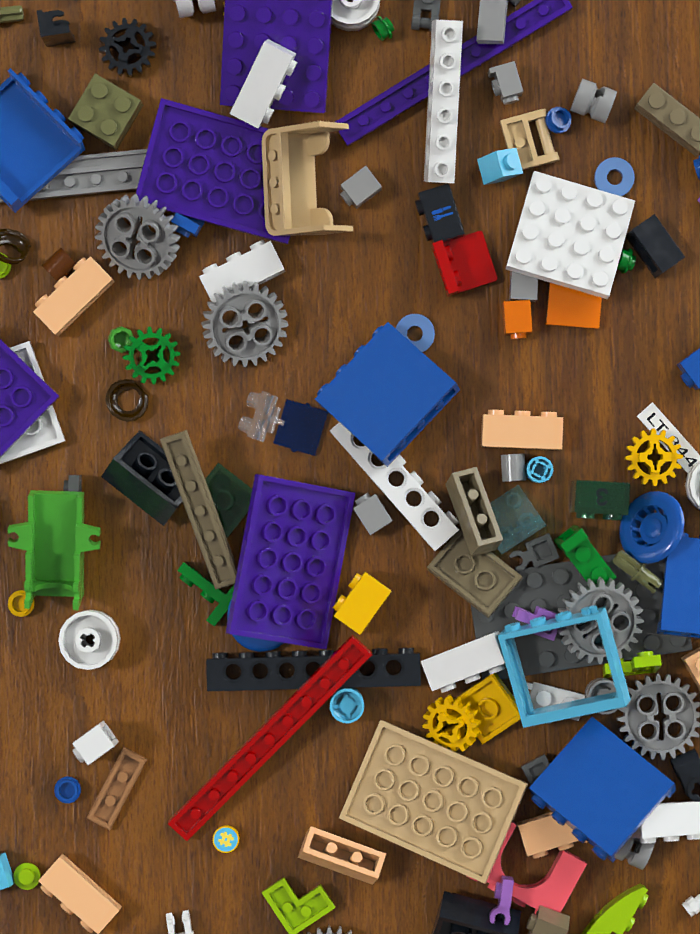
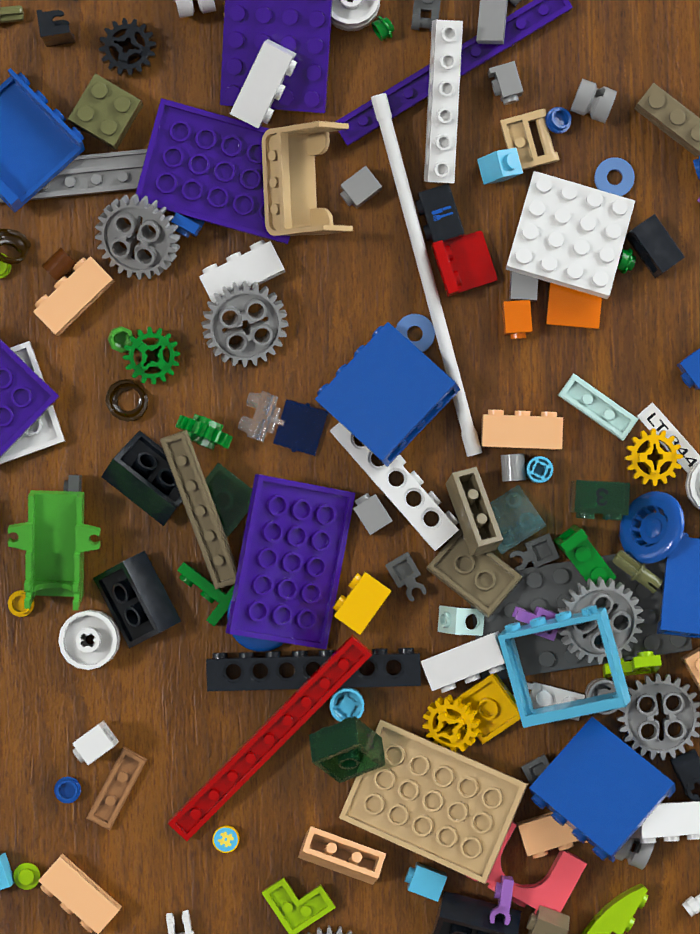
(137, 599): none -> black slope
(204, 431): none -> green gear
(347, 749): none -> clear green brick
(384, 117): none -> white piece
(404, 573): none -> dark grey plate
(425, 881): none -> medium azure brick
(452, 621): none -> light aqua bracket
(598, 407): none -> light aqua tile

